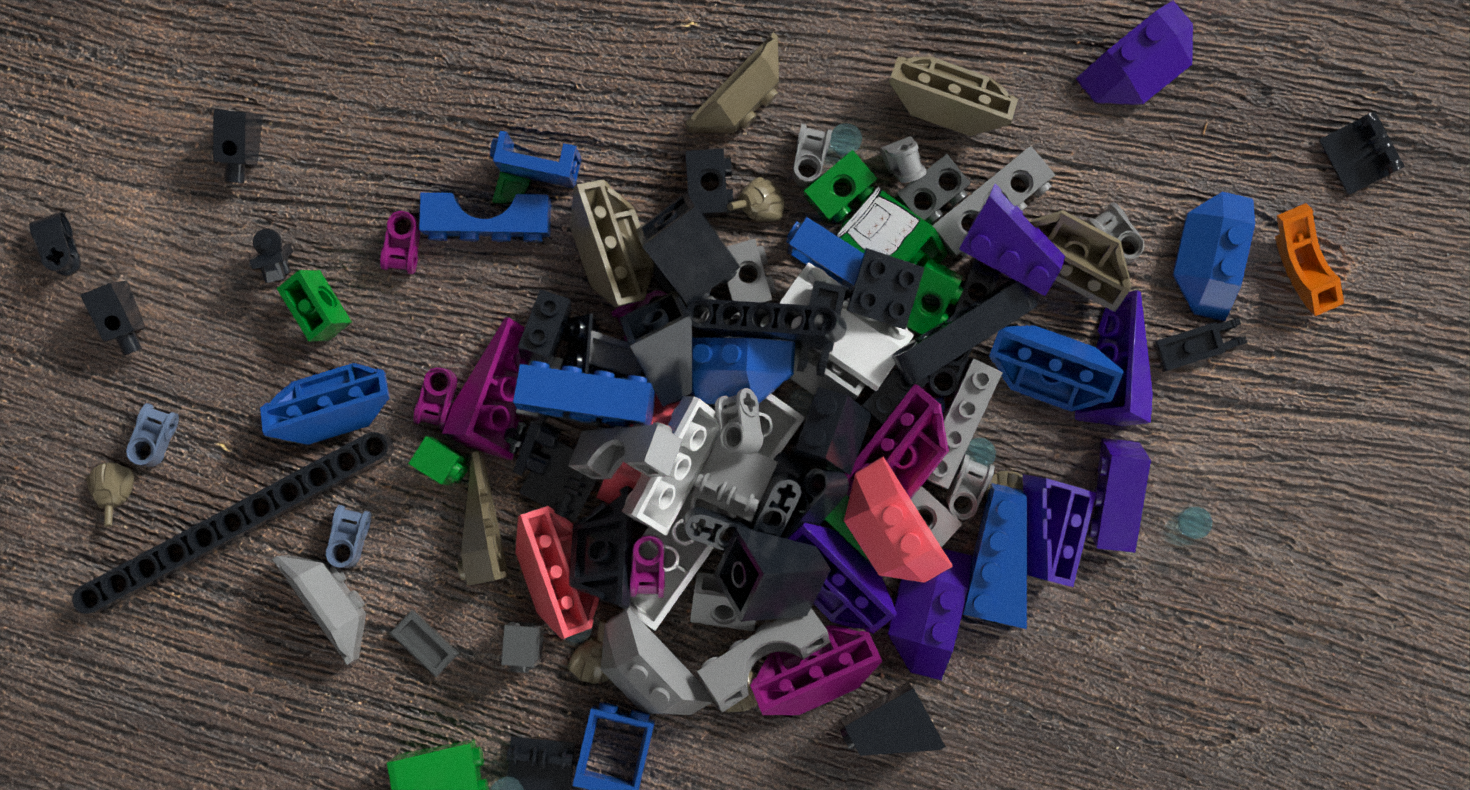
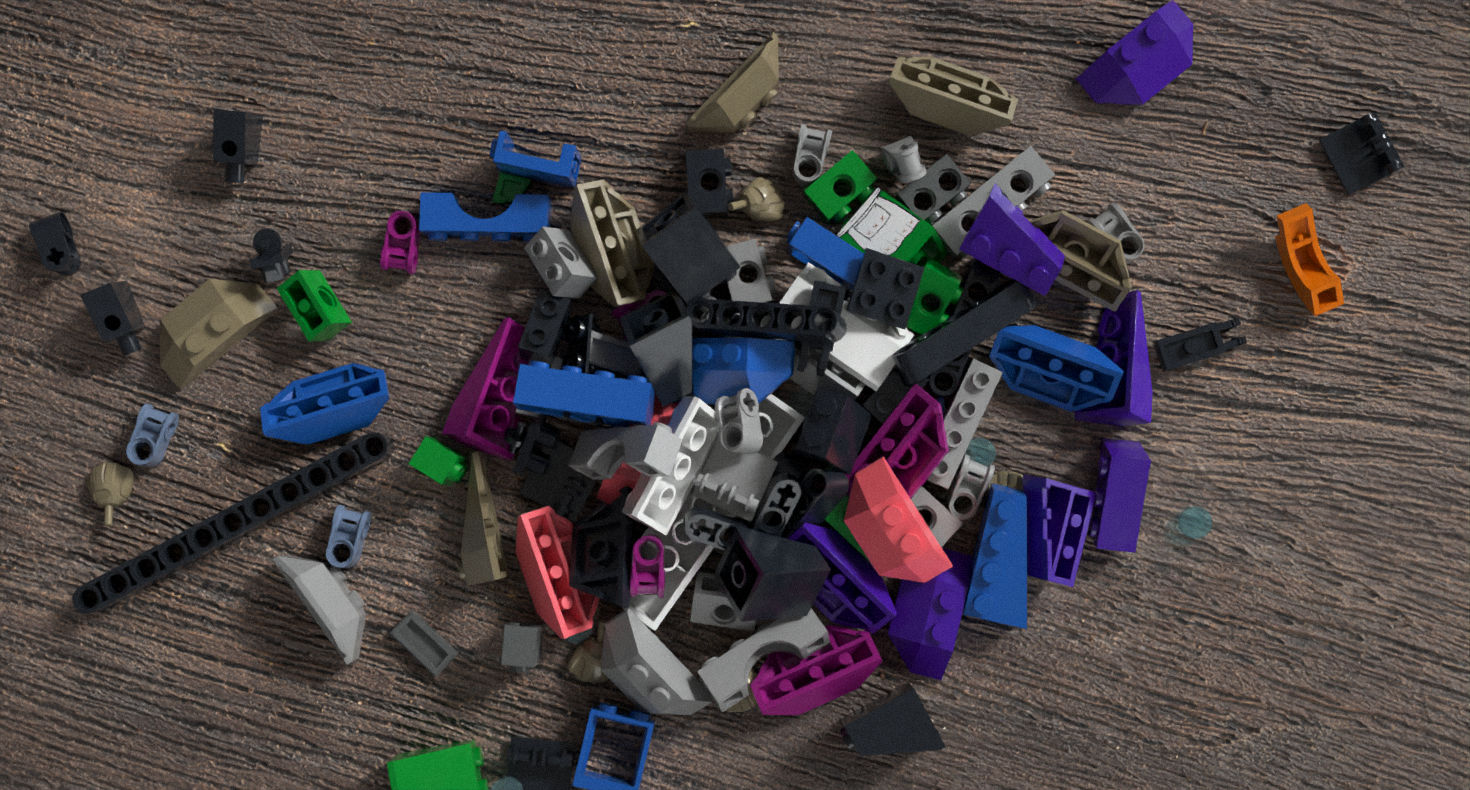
(209, 326): none -> dark tan wedge
(435, 400): magenta piece -> none
(560, 262): none -> light grey brick
(845, 139): clear light blue tile -> none
(1214, 254): blue wedge -> none

